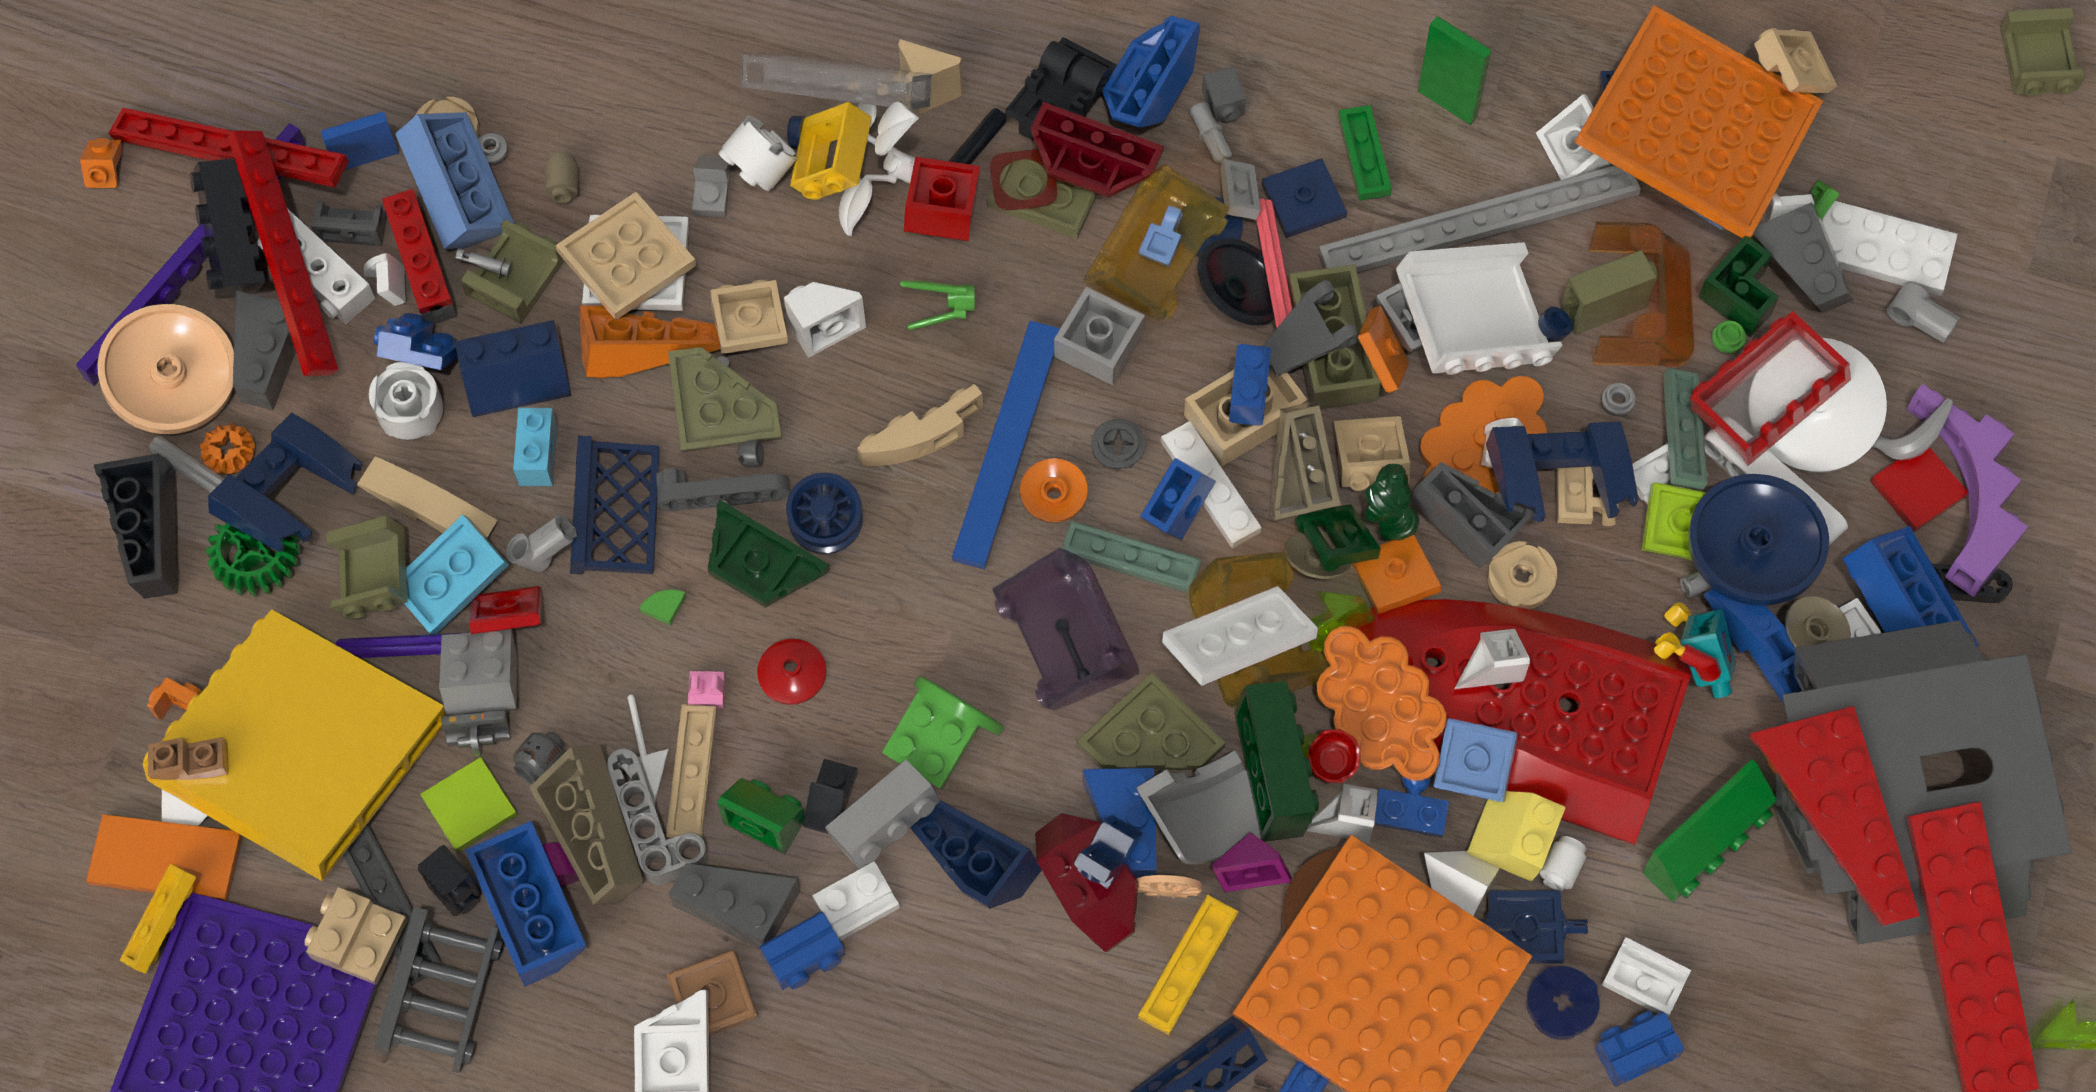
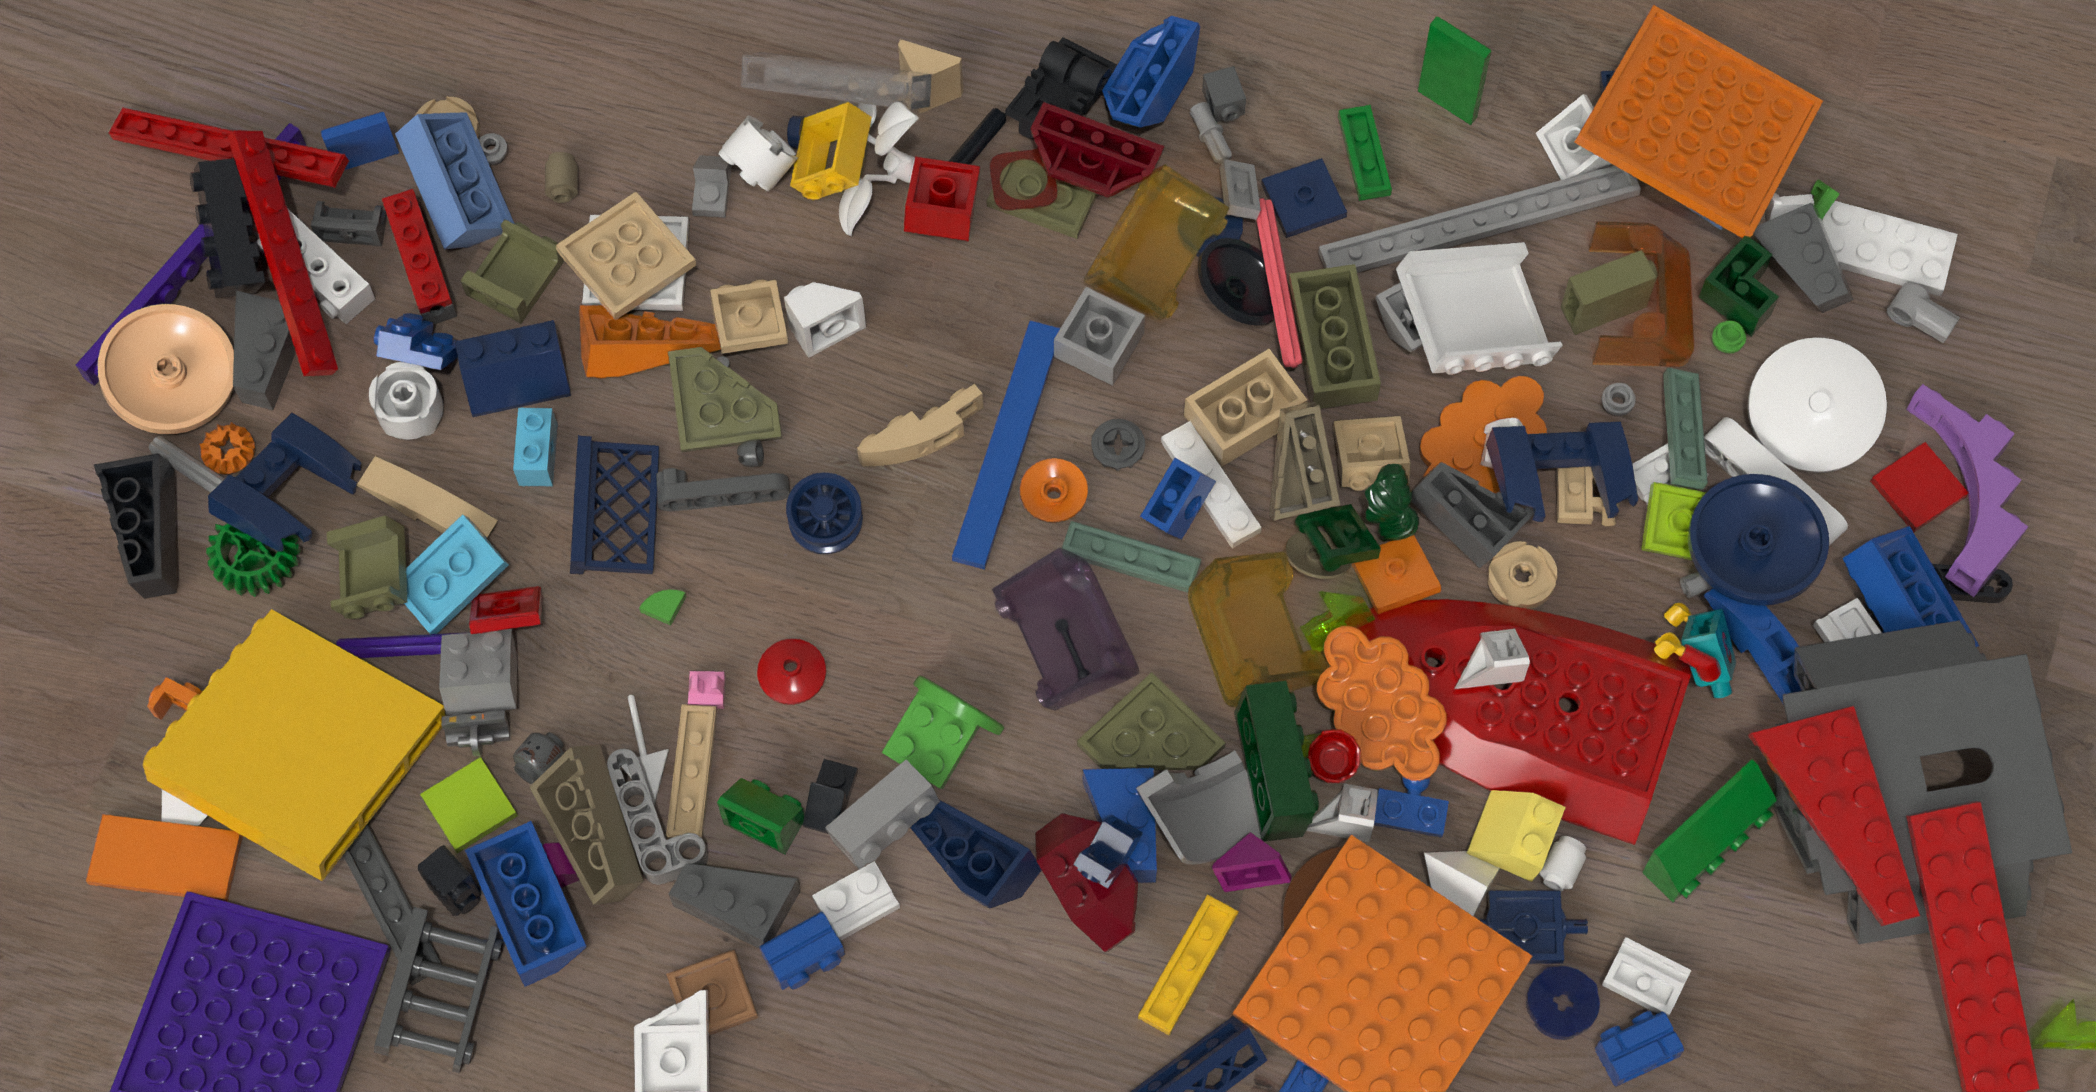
(100, 163): orange bracket -> none
(158, 919): yellow plate -> none
(184, 761): medium nougat slope -> none
(354, 935): tan plate -> none
(390, 277): white tile -> none
(487, 263): light grey piece -> none
(536, 550): light grey piece -> none
(758, 559): dark green wing -> none
(958, 297): bright green plant -> none
(1162, 241): medium blue plate -> none
(1168, 886): light nougat wheel -> none
(1239, 635): white plate -> none
(1250, 384): blue brick -> none
(1304, 333): dark grey flag -> none
(1383, 349): orange plate -> none
(1476, 760): medium blue tile -> none
(1555, 324): dark blue tile -> none
(1770, 387): window -> none
(1796, 58): tan plate -> none
(1819, 616): dark tan dish -> none
(1918, 440): light grey piece -> none
(2040, 51): olive panel -> none

